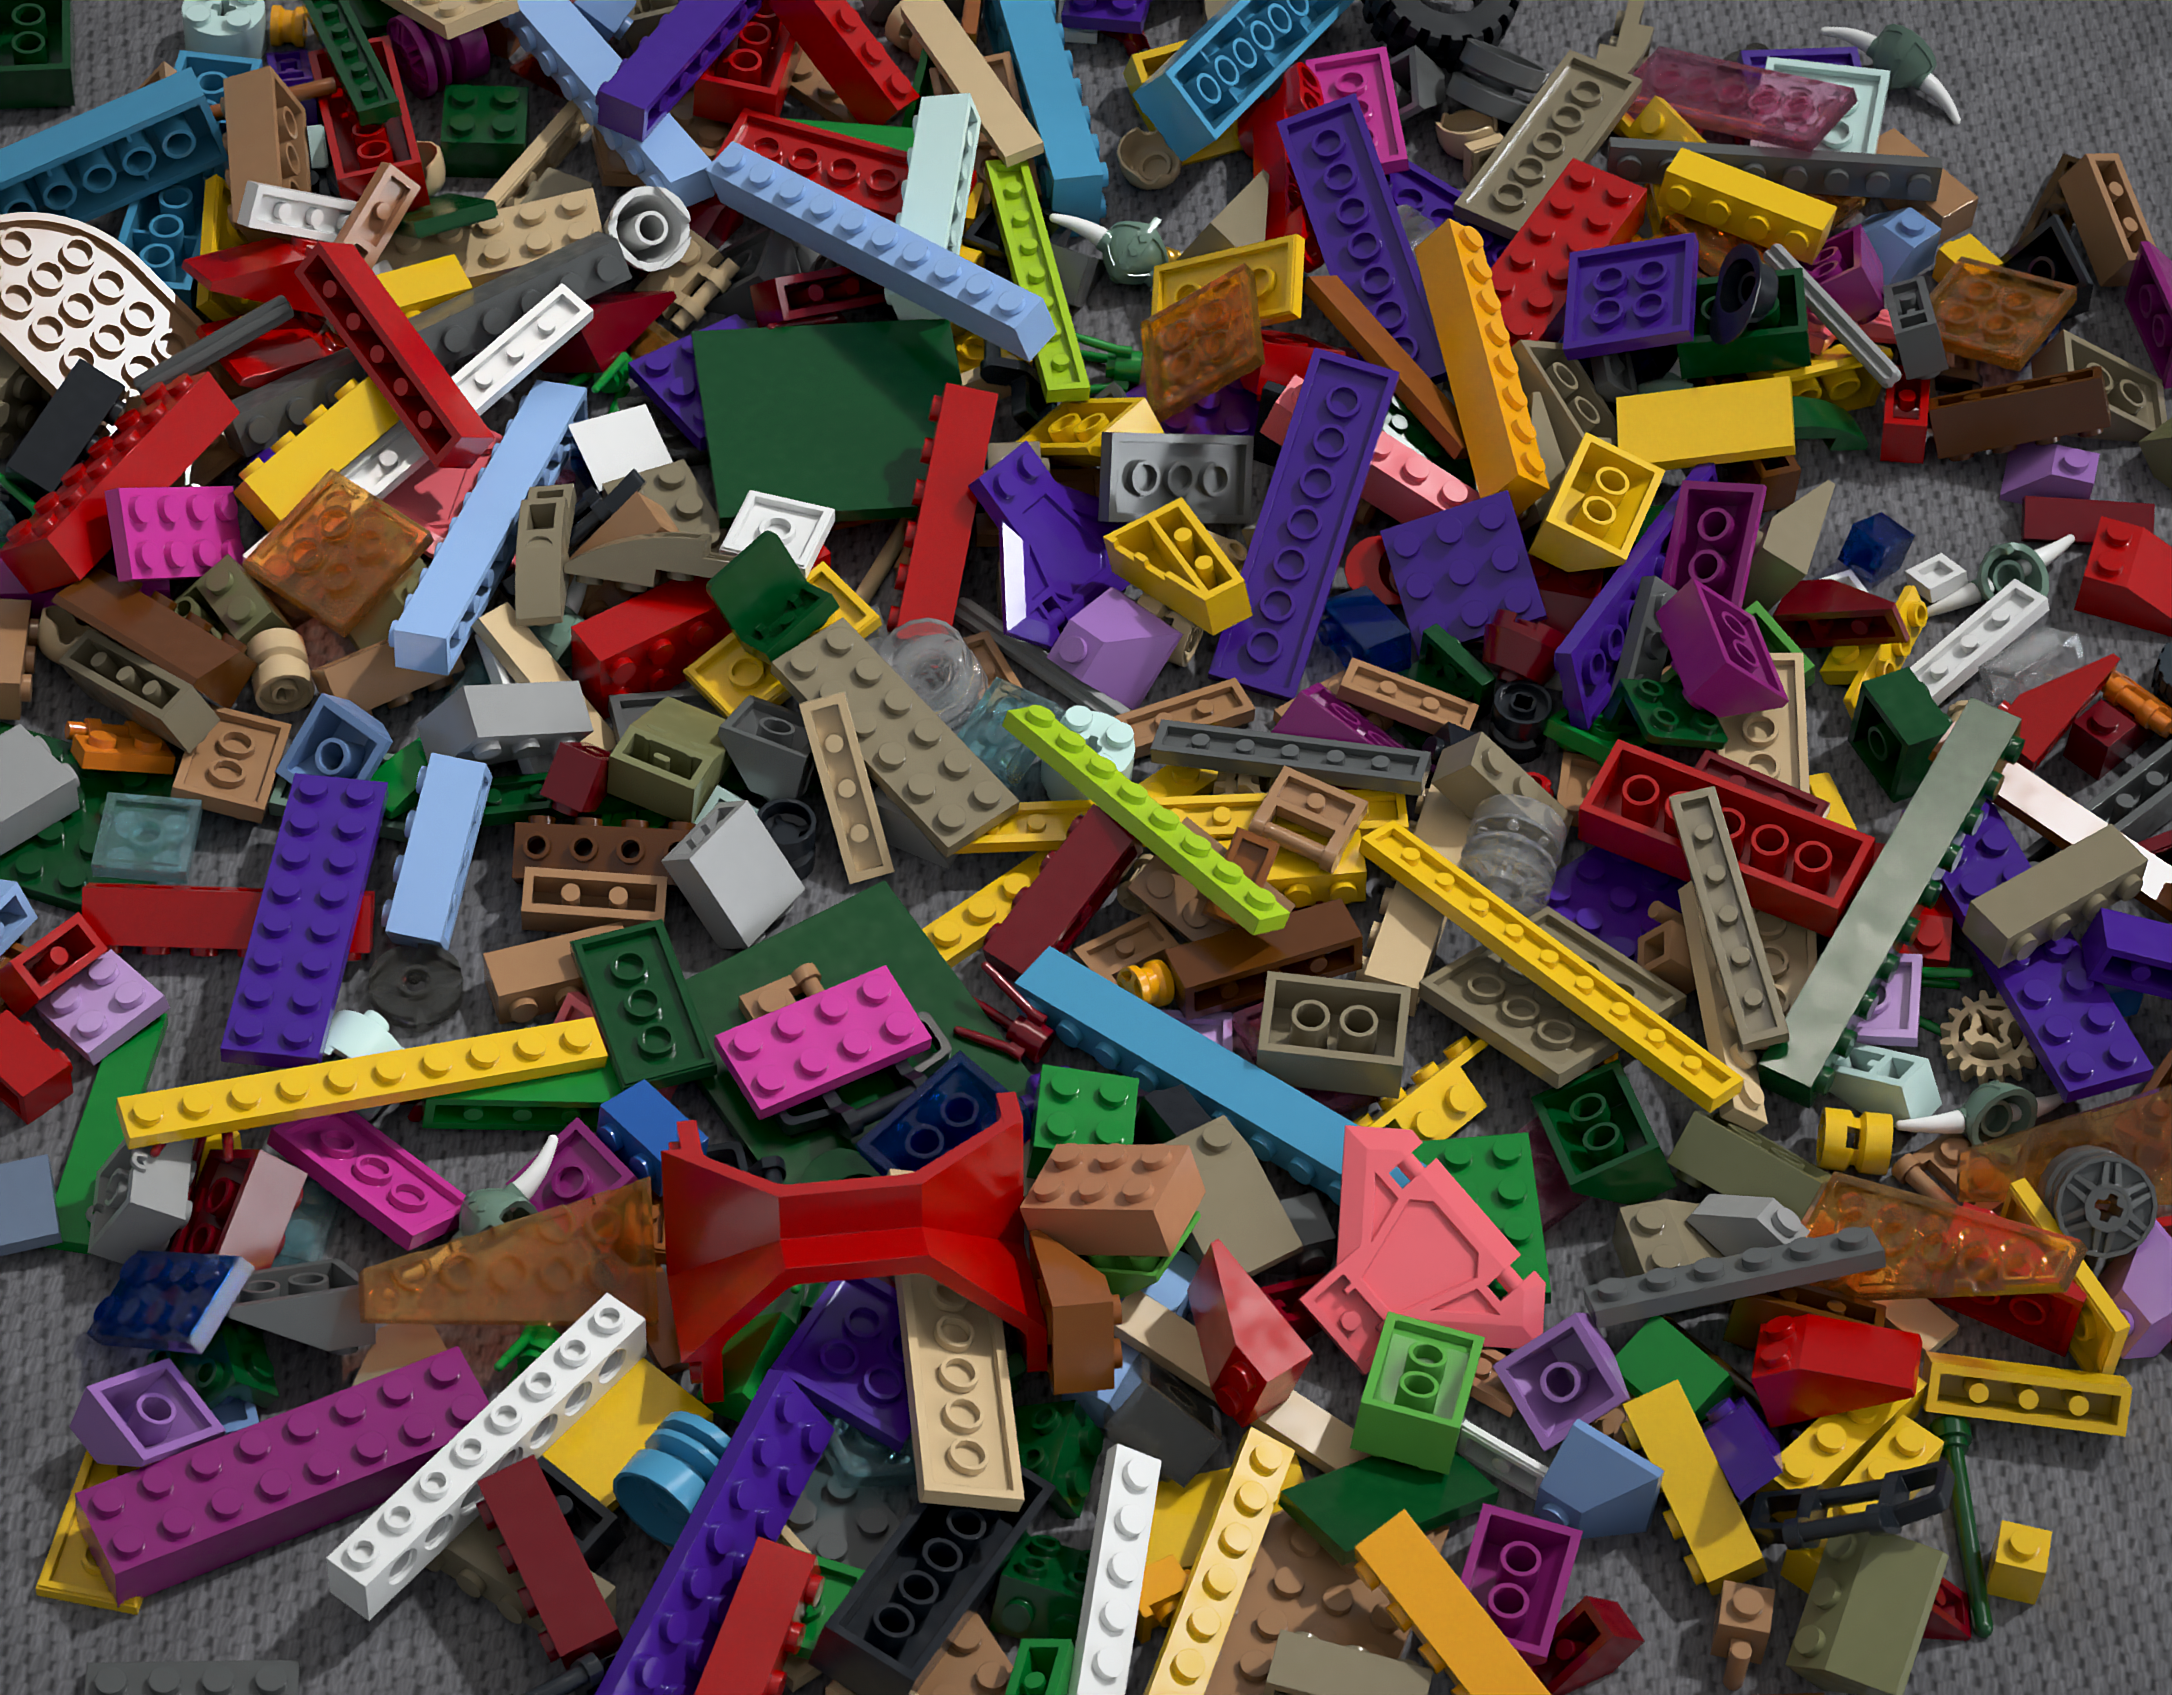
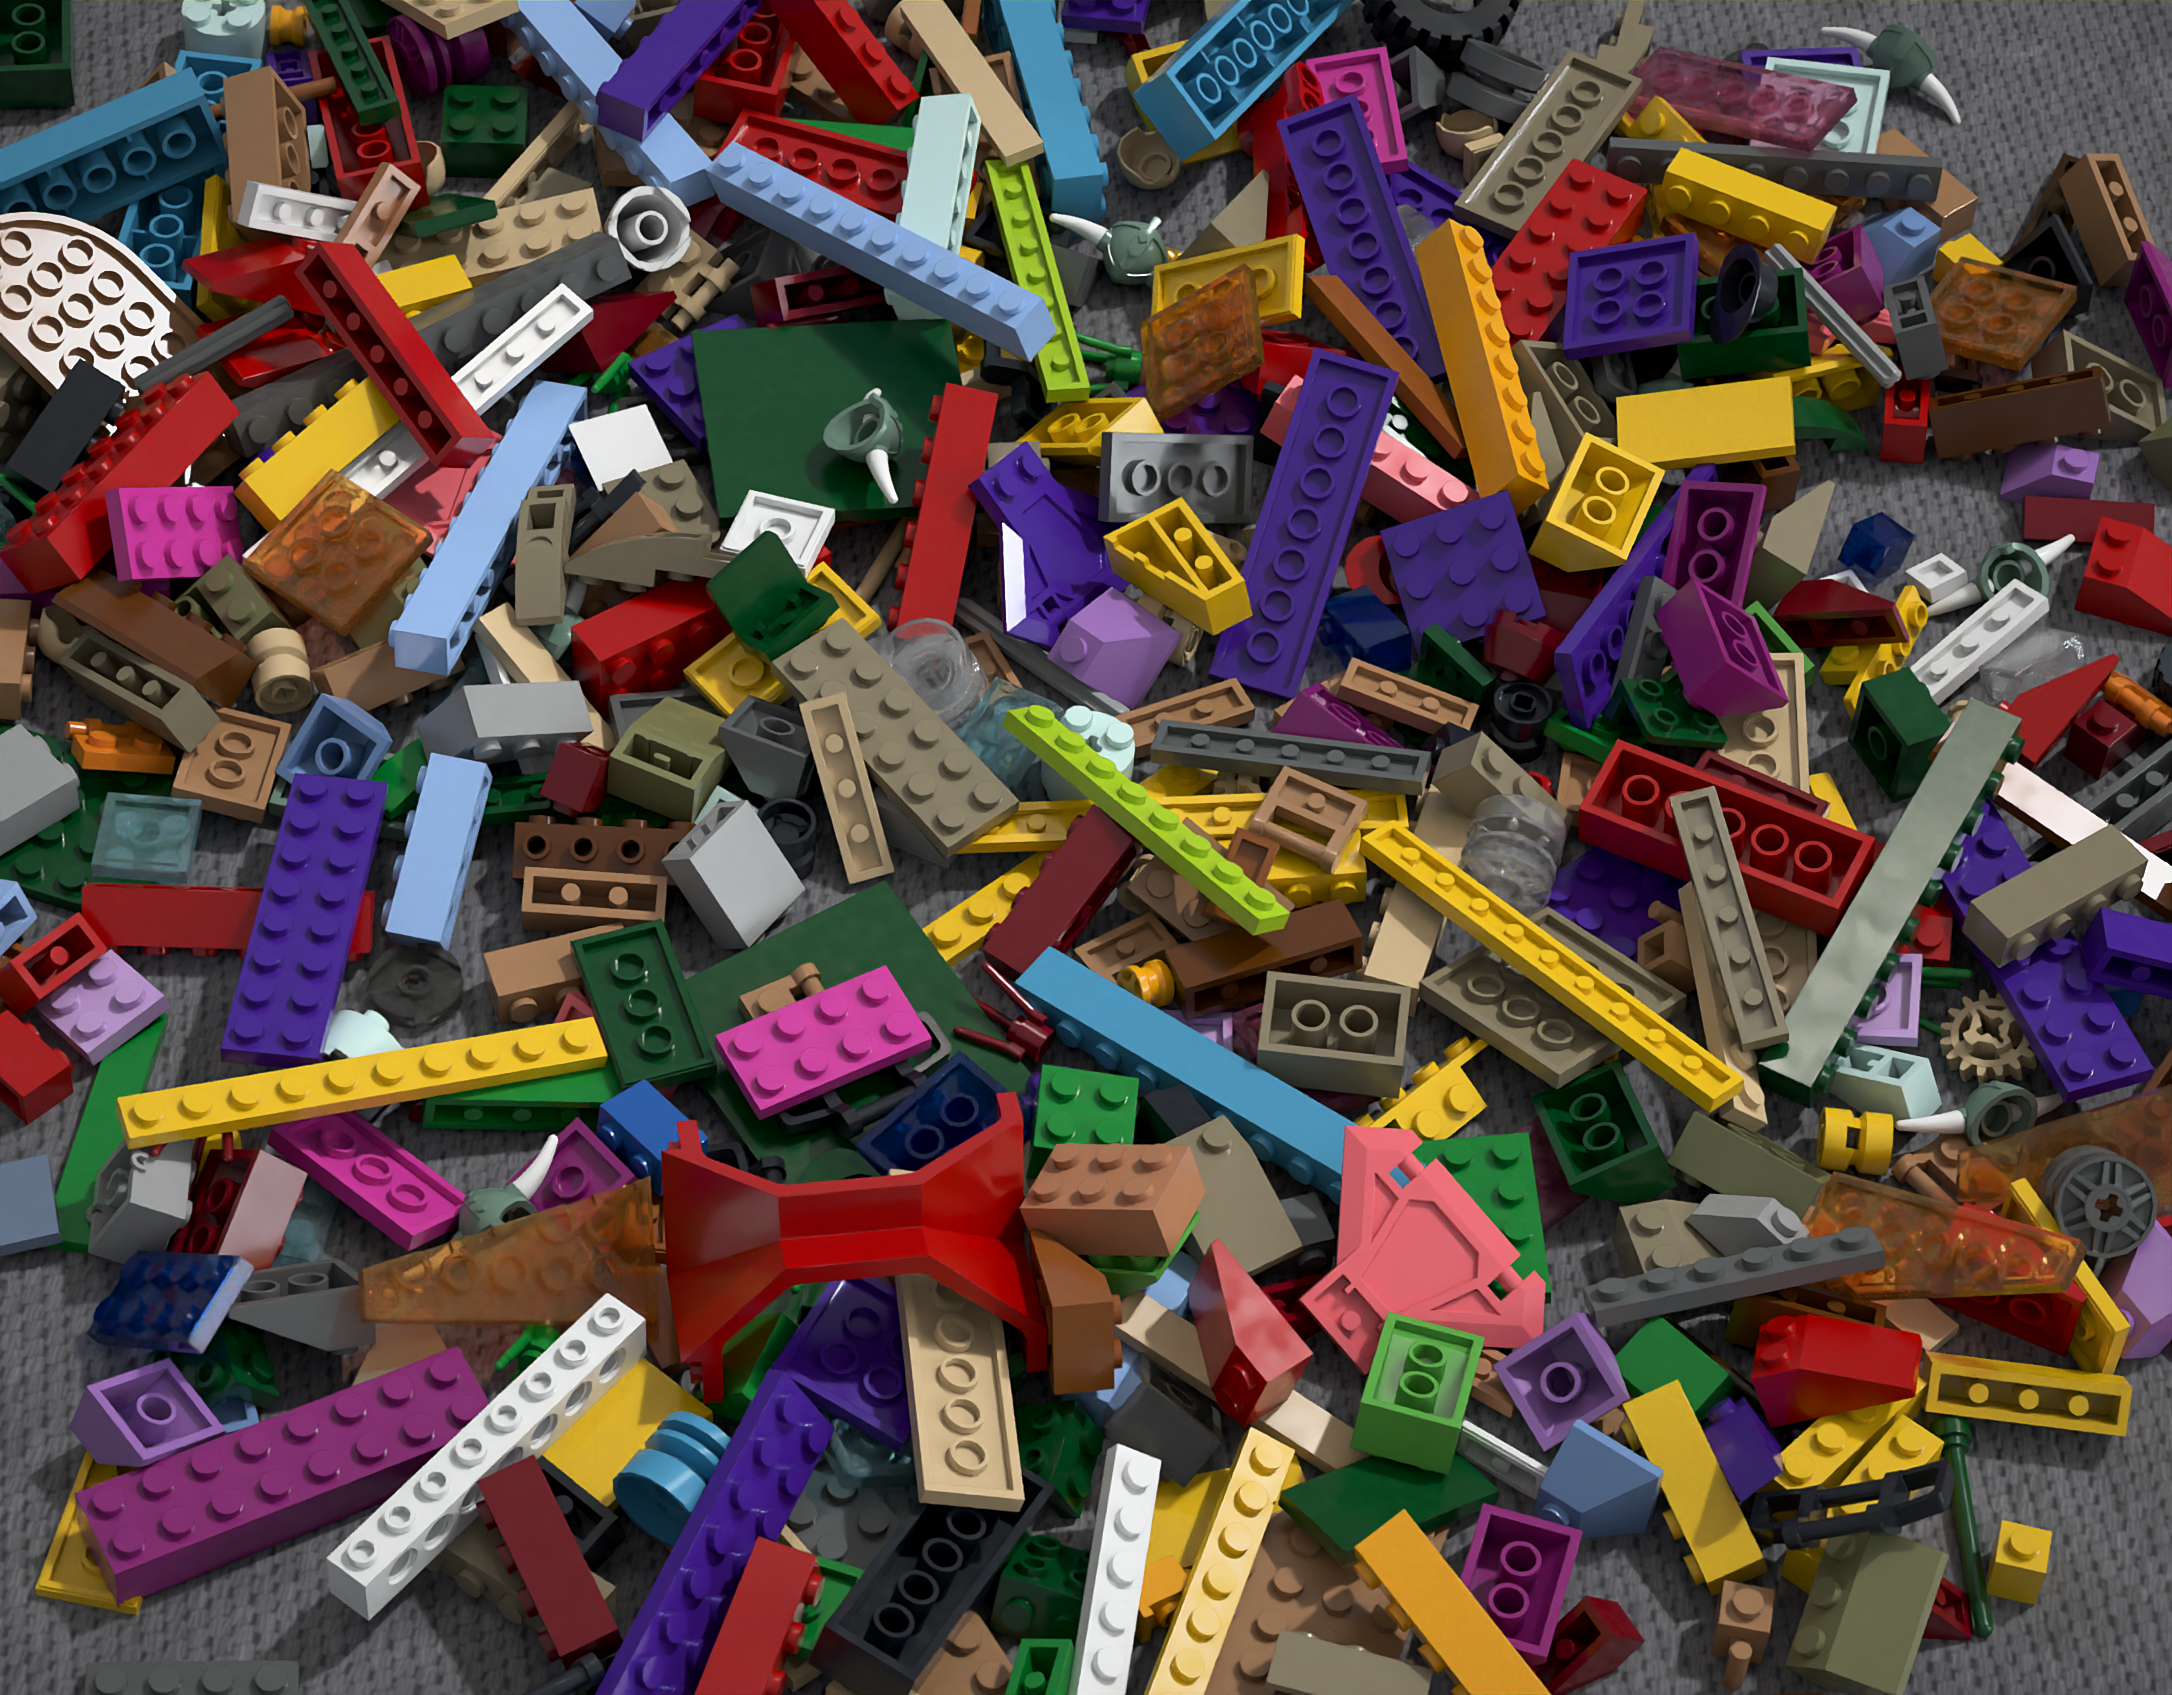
(868, 435): none -> sand green helmet

